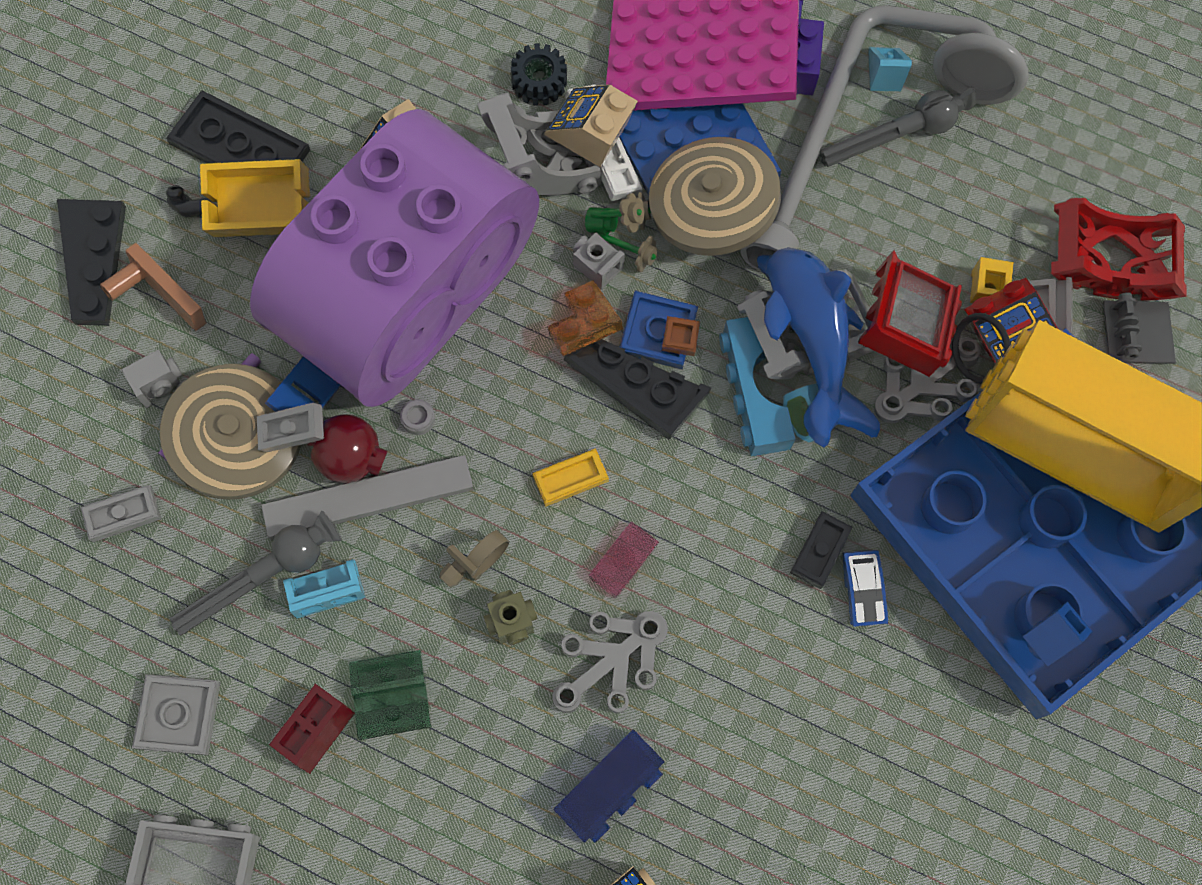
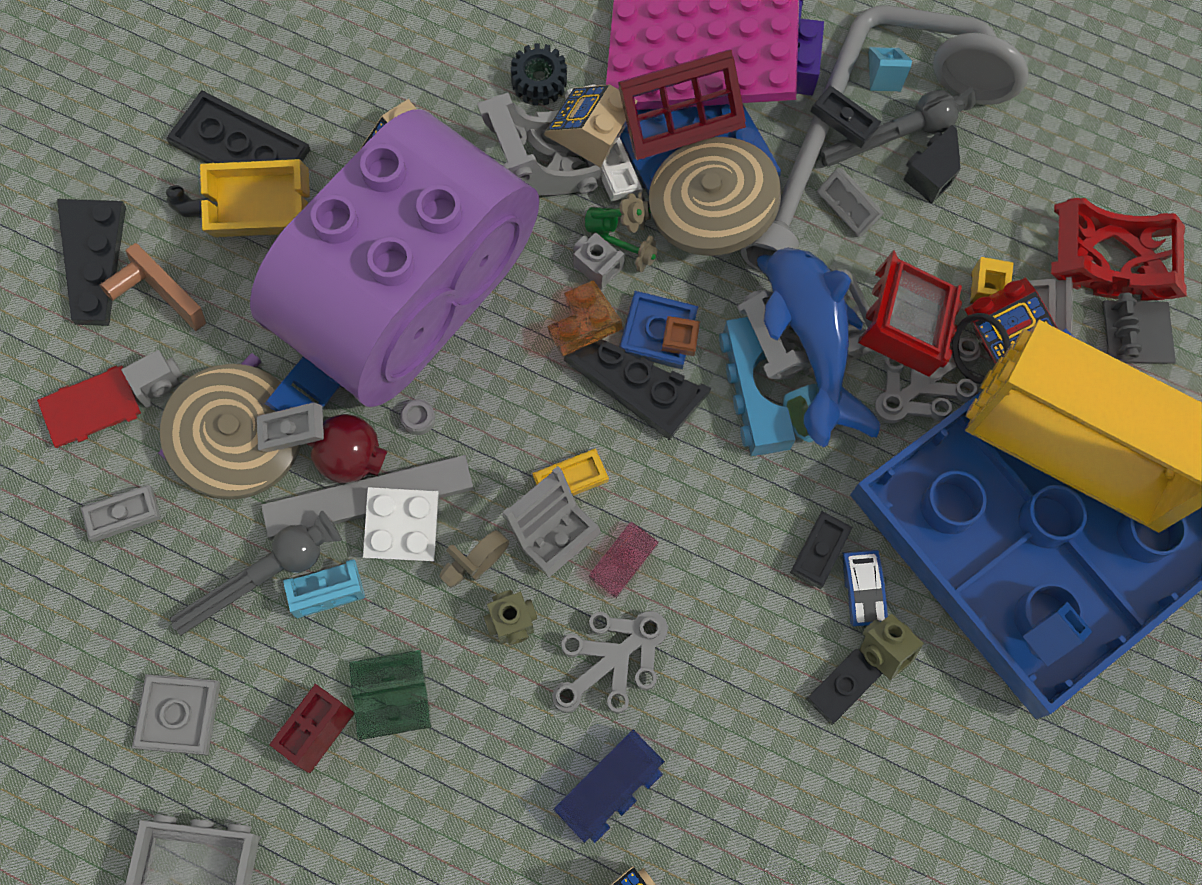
(89, 407): none -> red piece
(401, 524): none -> white plate
(550, 524): none -> light grey plate
(672, 76): none -> dark red piece
(843, 686): none -> black plate
(845, 116): none -> black plate
(850, 202): none -> light grey plate
(890, 646): none -> olive brick
(936, 167): none -> black slope

